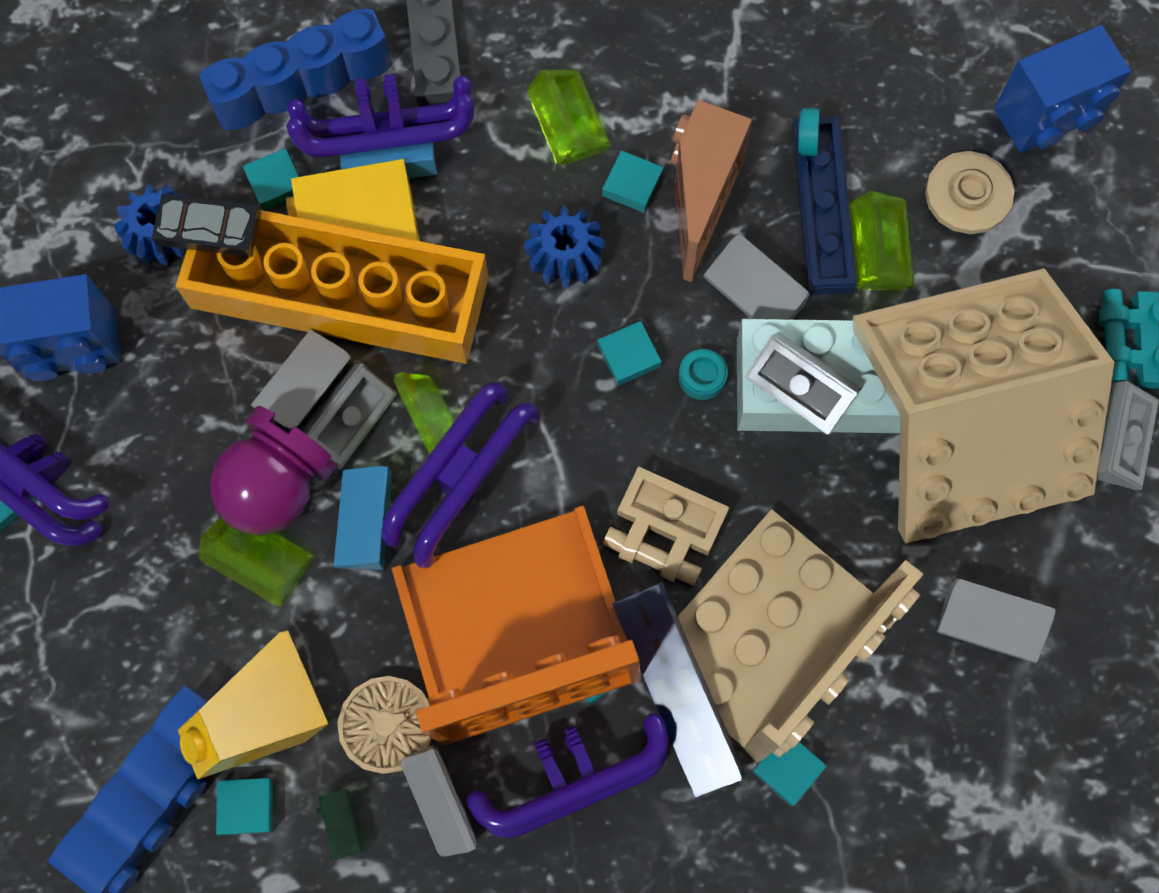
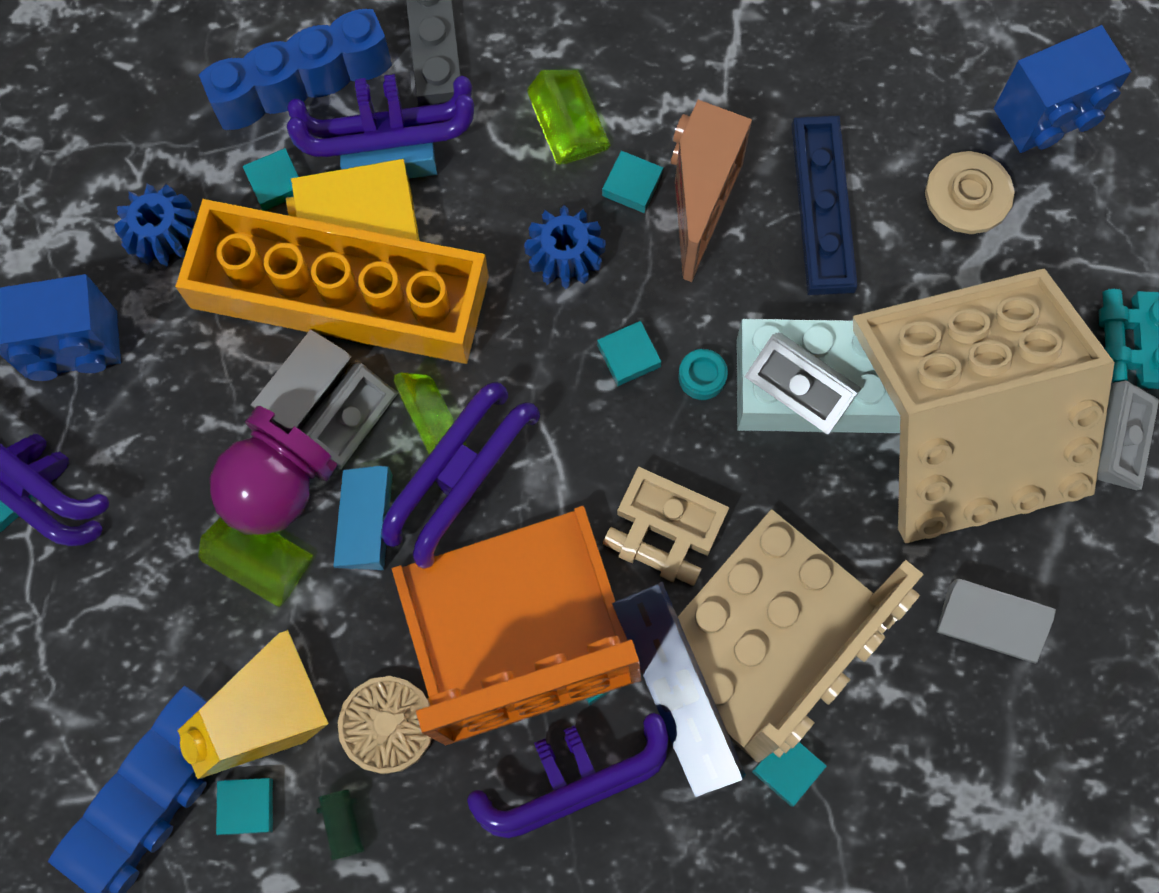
(206, 225): tile -> none
(439, 802): light grey slope -> none
(755, 282): light grey slope -> none
(809, 132): teal tile -> none
(881, 242): clear neon green slope -> none

